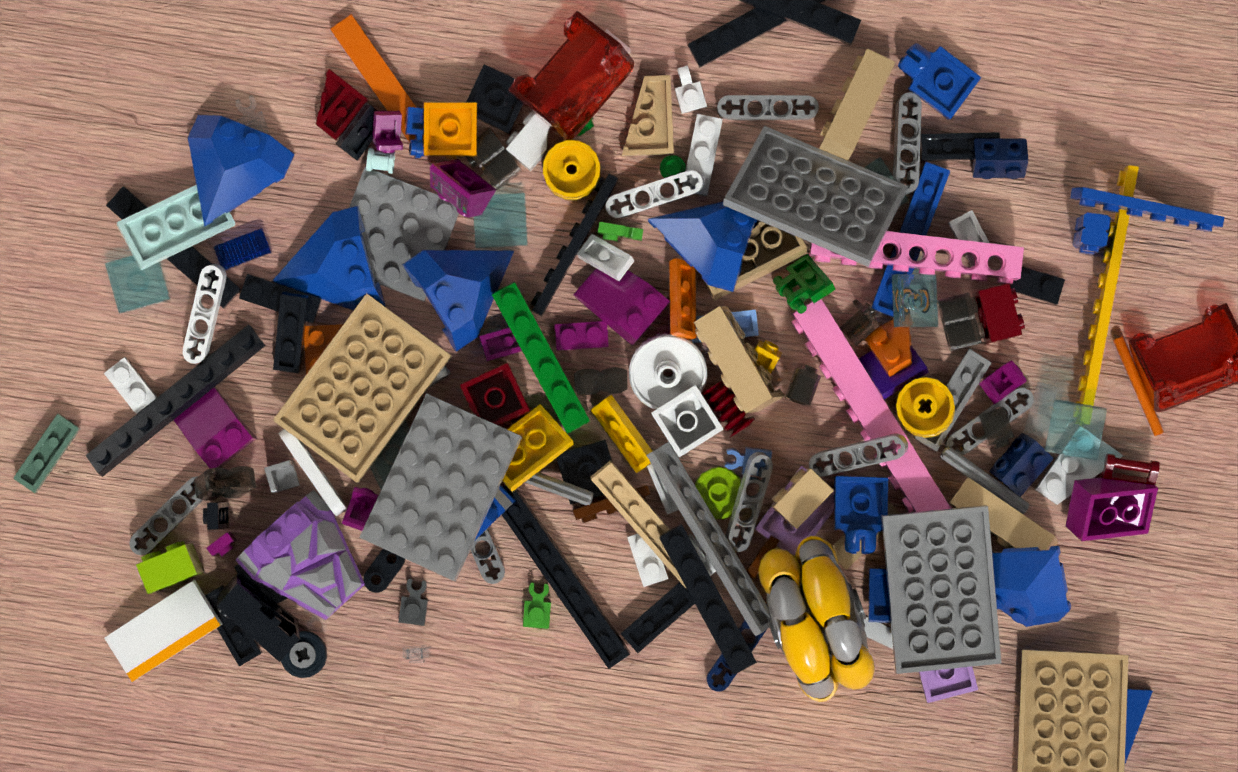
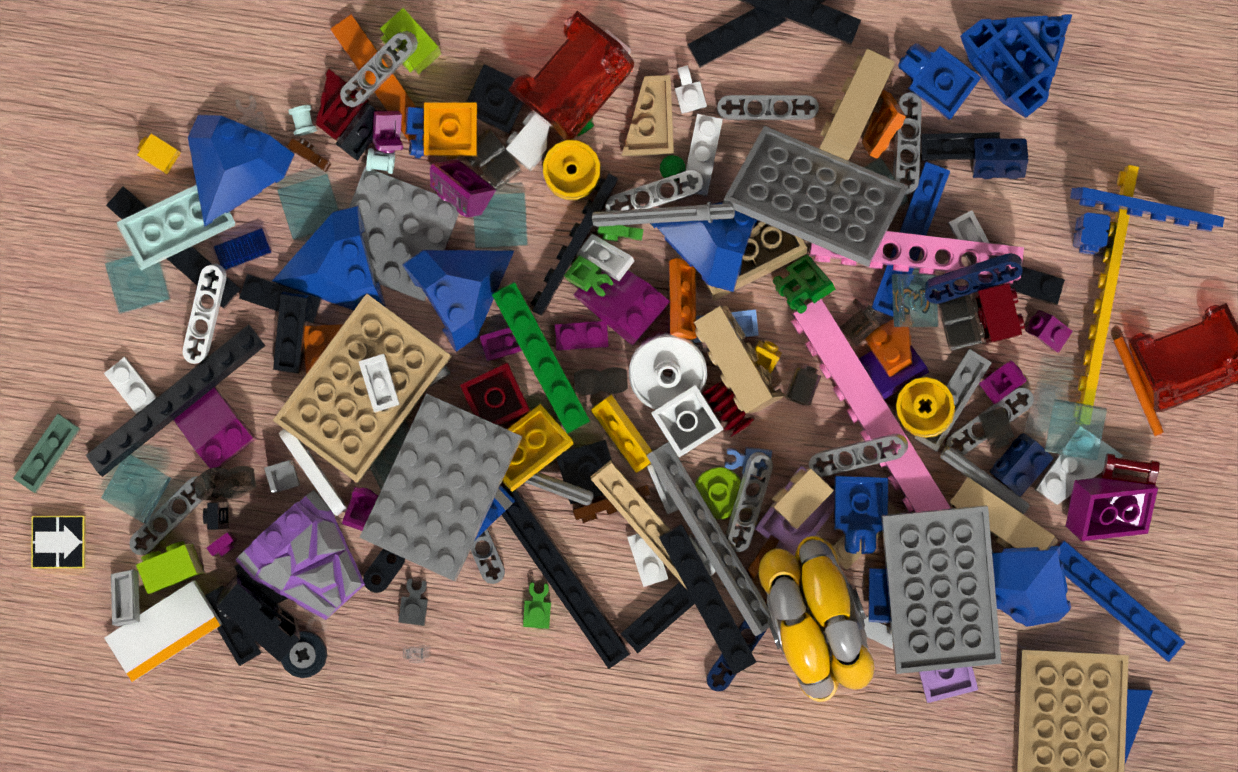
(58, 542): none -> tile
(125, 598): none -> light grey tile
(136, 488): none -> clear light blue tile
(158, 153): none -> yellow brick
(302, 120): none -> light aqua bush
(304, 149): none -> reddish brown plate
(307, 205): none -> clear light blue tile
(379, 383): none -> white plate
(381, 72): none -> light grey beam
(427, 49): none -> lime brick
(587, 274): none -> bright green plate
(661, 215): none -> light grey axle
(883, 125): none -> orange wing
(971, 275): none -> dark blue beam
(1017, 57): none -> blue wedge
(1048, 330): none -> magenta bracket
(1119, 603): none -> blue plate

